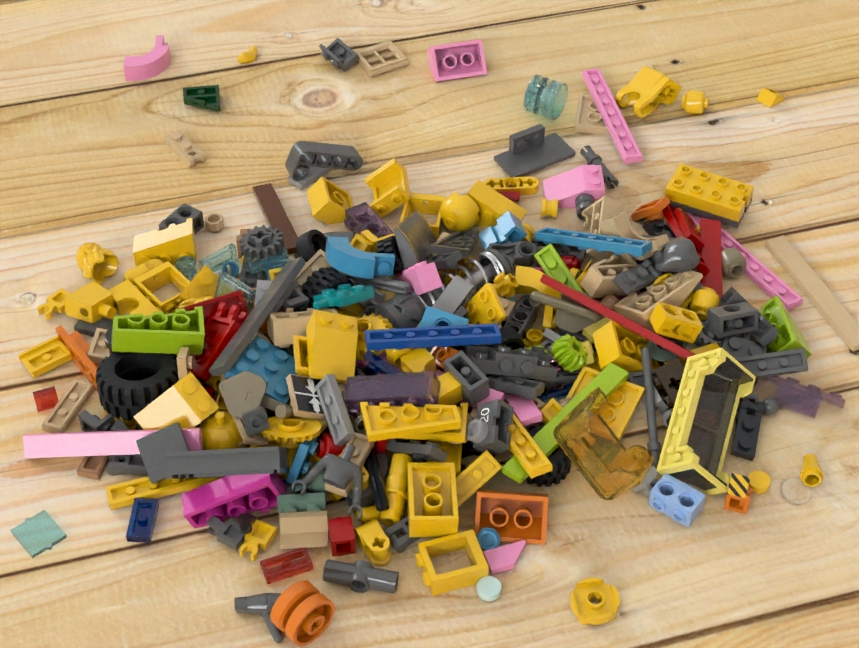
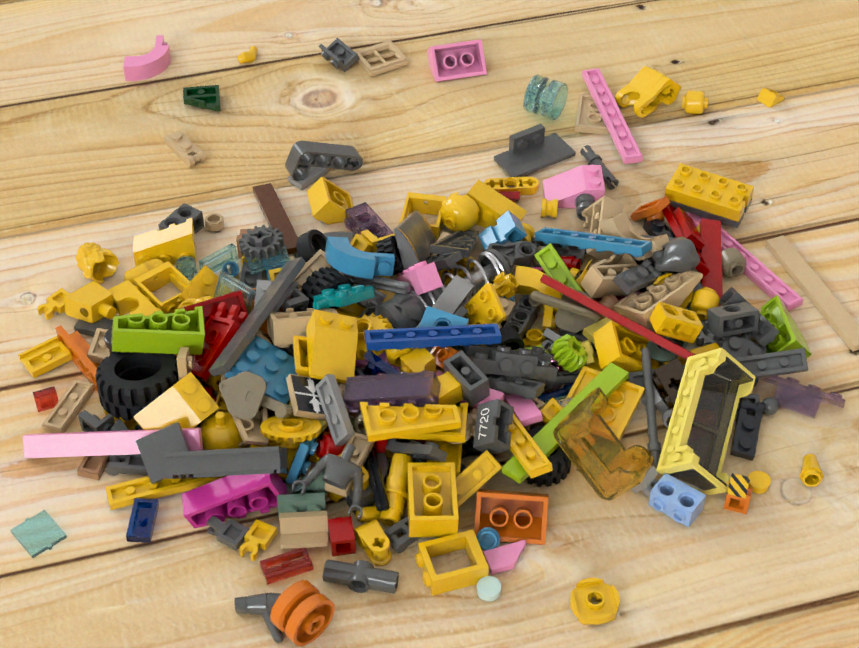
(246, 522): clear smoke arm -> none
(255, 420): dark grey bracket -> none
(389, 187): yellow panel -> none
(477, 431): light grey tile -> none

